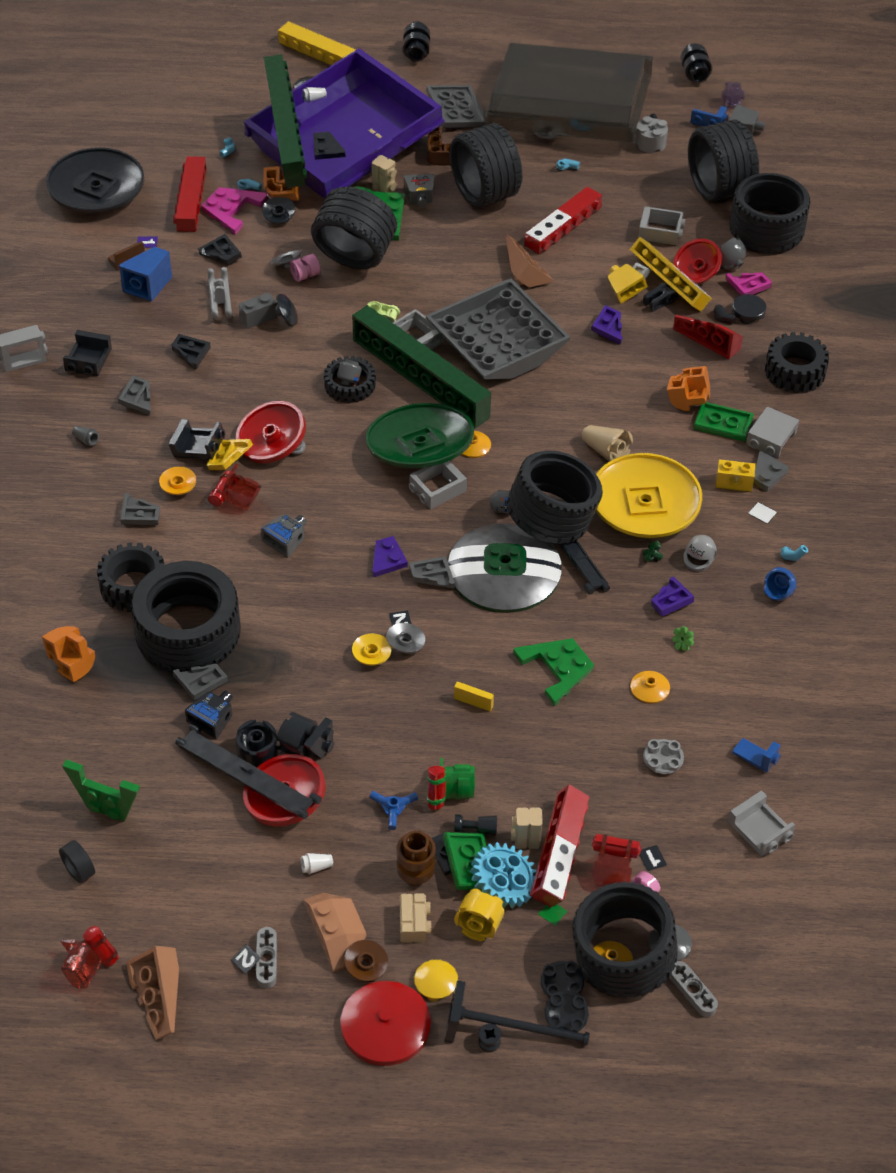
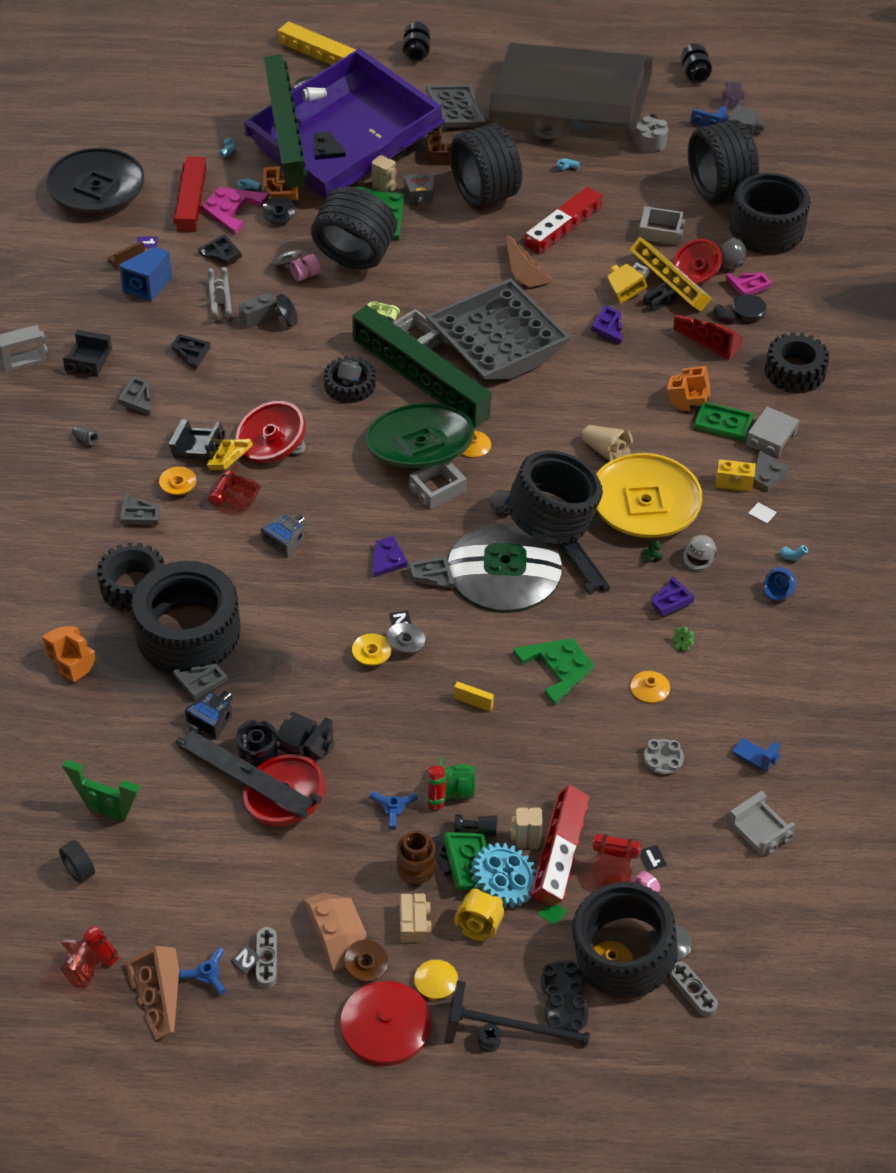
(207, 972): none -> blue piece
(315, 862): white cone -> none

